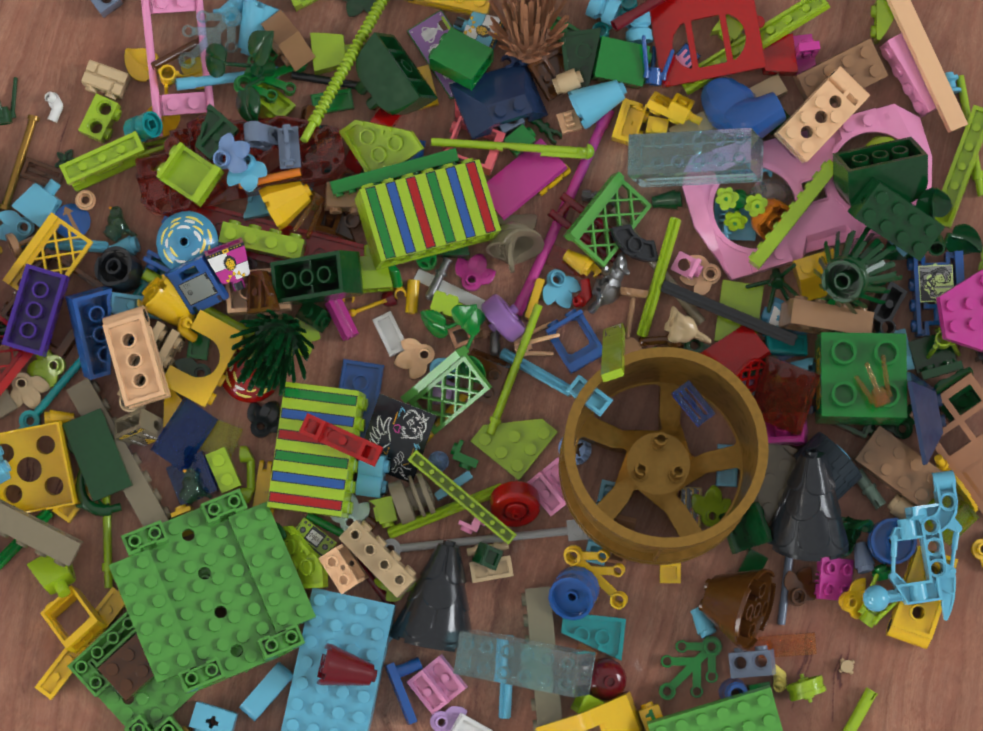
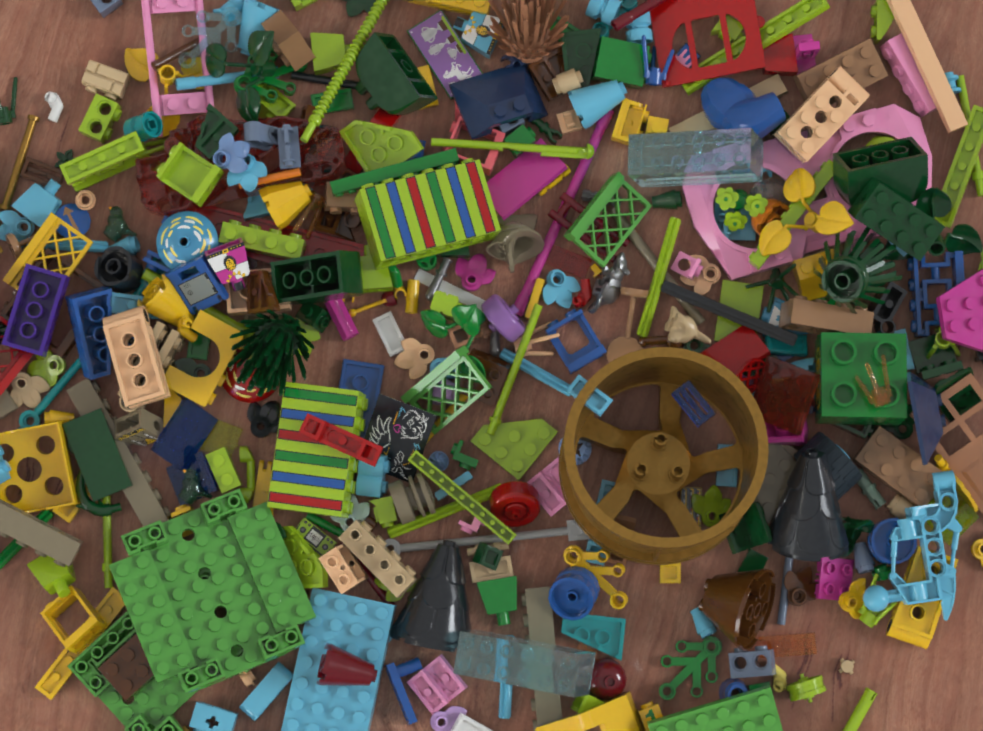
(247, 678): none -> light nougat plate
(461, 58): green brick -> none
(499, 597): none -> green torso
(579, 262): yellow cone -> none
(613, 352): lime tile -> none
(633, 245): black tile -> none
(676, 109): yellow plate -> none
(832, 217): none -> yellow plant
(934, 281): piece -> none

